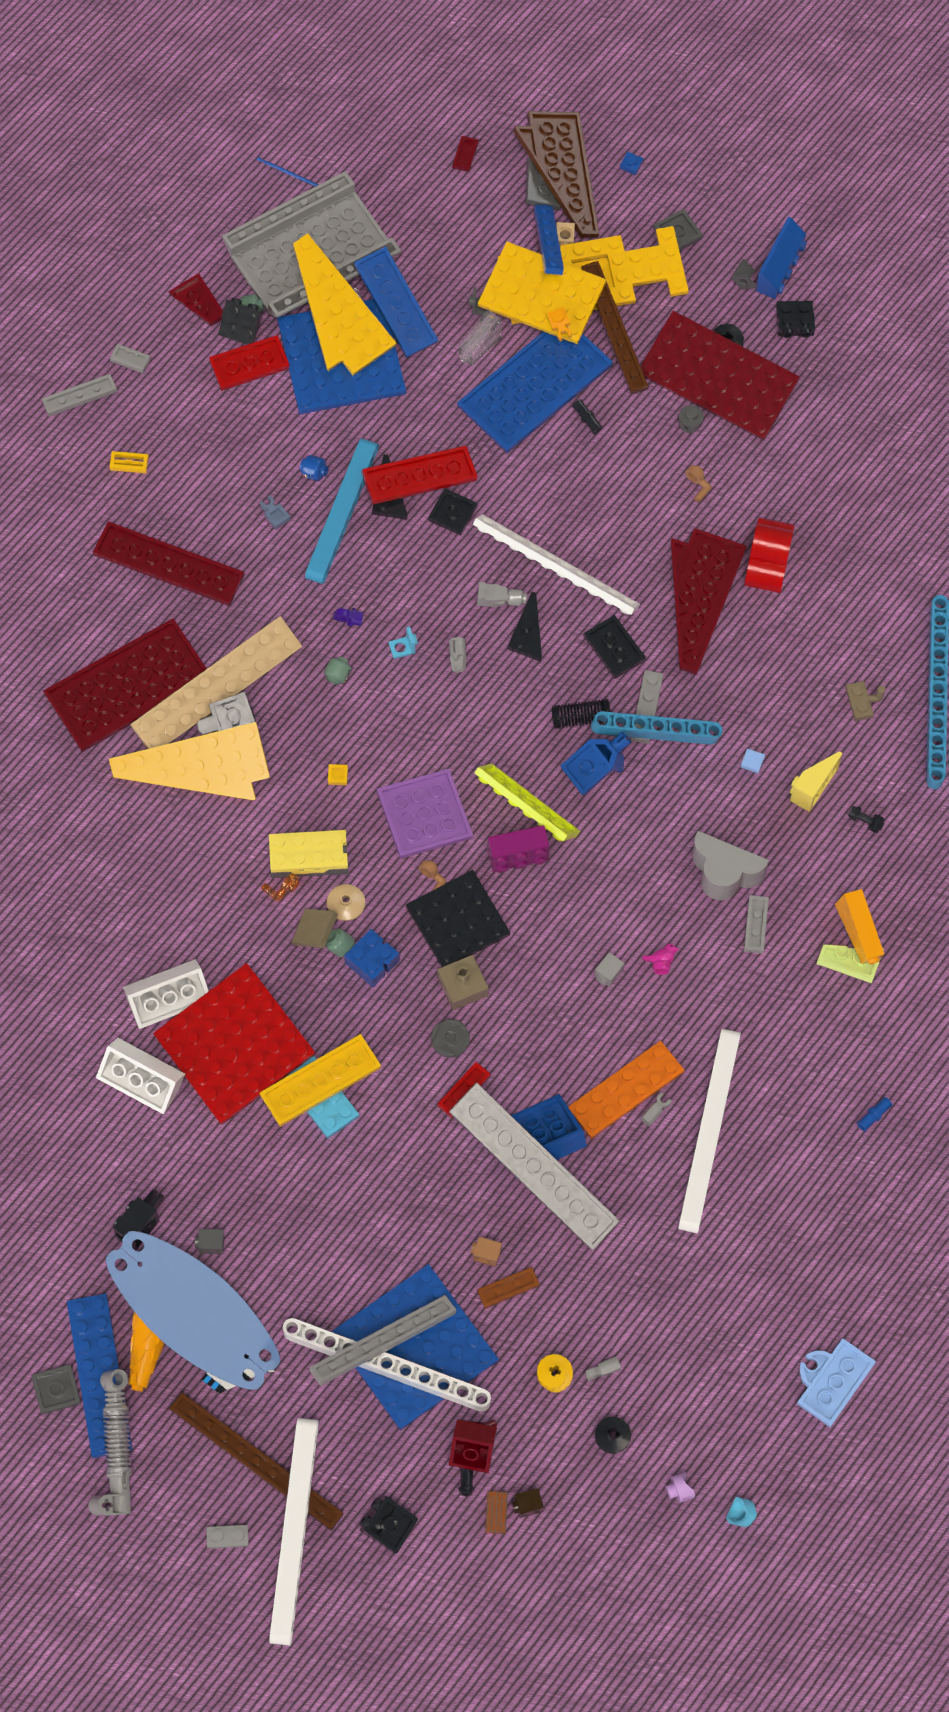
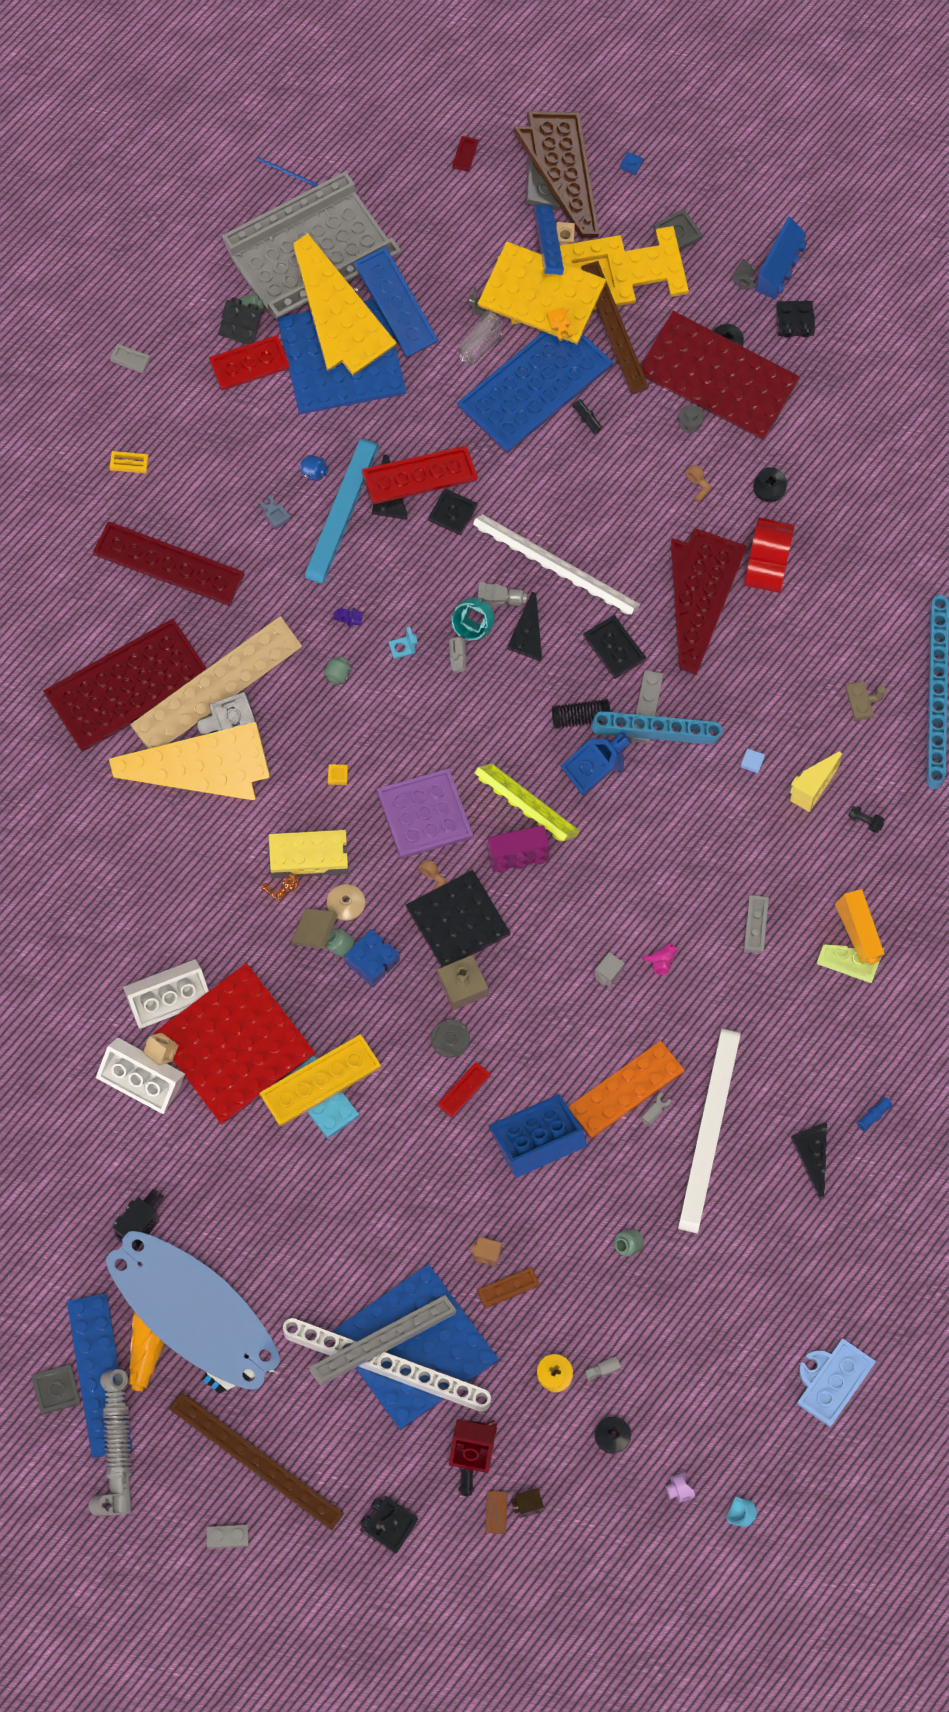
(79, 395): light grey plate -> none
(160, 1048): none -> tan brick
(198, 298): dark red wing -> none
(210, 1241): dark grey brick -> none
(294, 1532): white beam -> none
(465, 626): none -> teal piece
(534, 1166): plate -> none
(628, 1242): none -> sand green head
(726, 867): light grey brick -> none
(767, 477): none -> black piece
(812, 1151): none -> black wing

